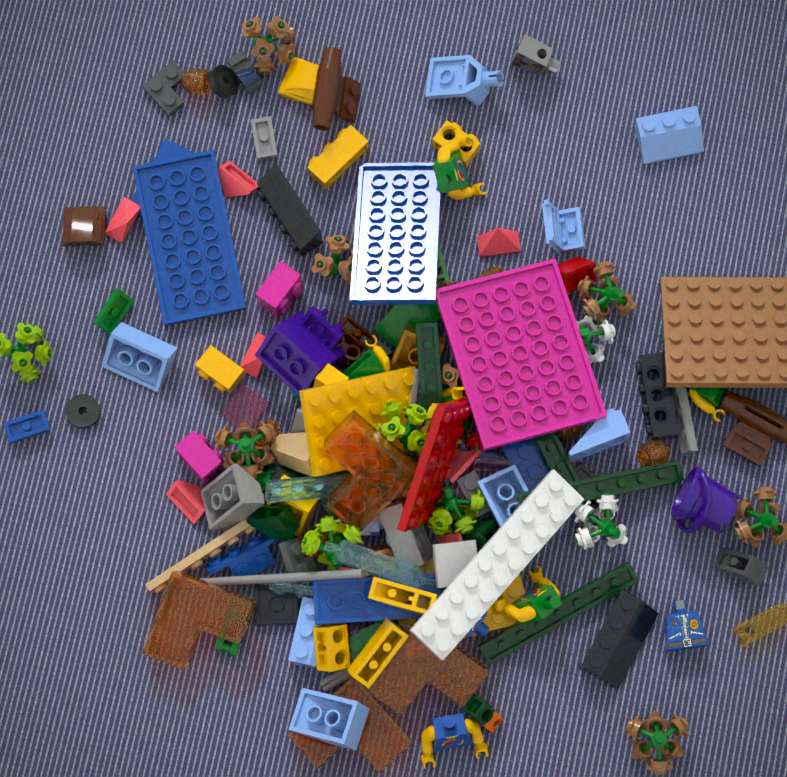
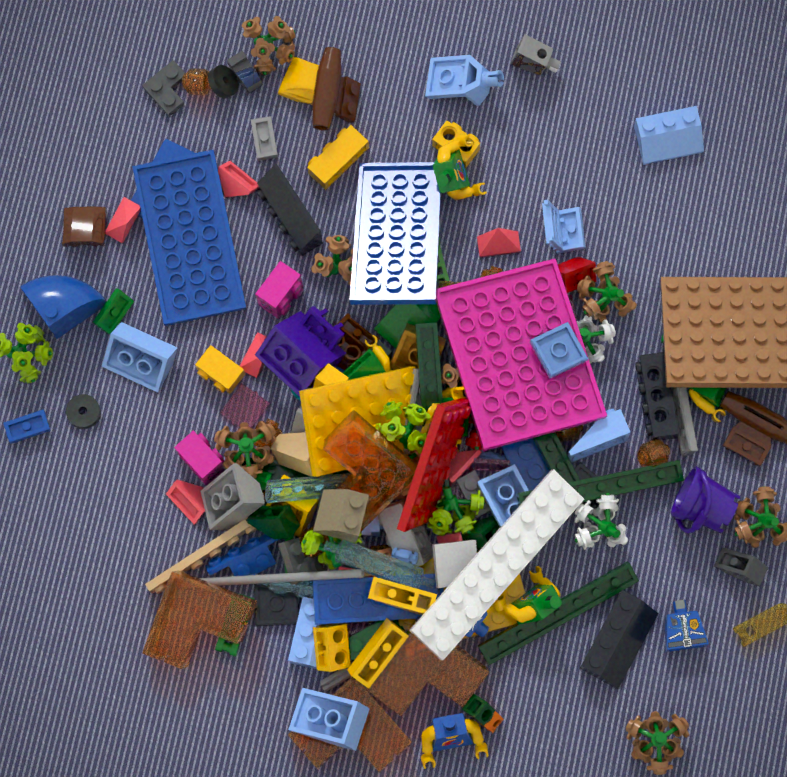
(62, 301): none -> blue brick
(341, 514): none -> dark tan slope
(405, 555): none -> medium blue piece
(558, 350): none -> medium blue plate

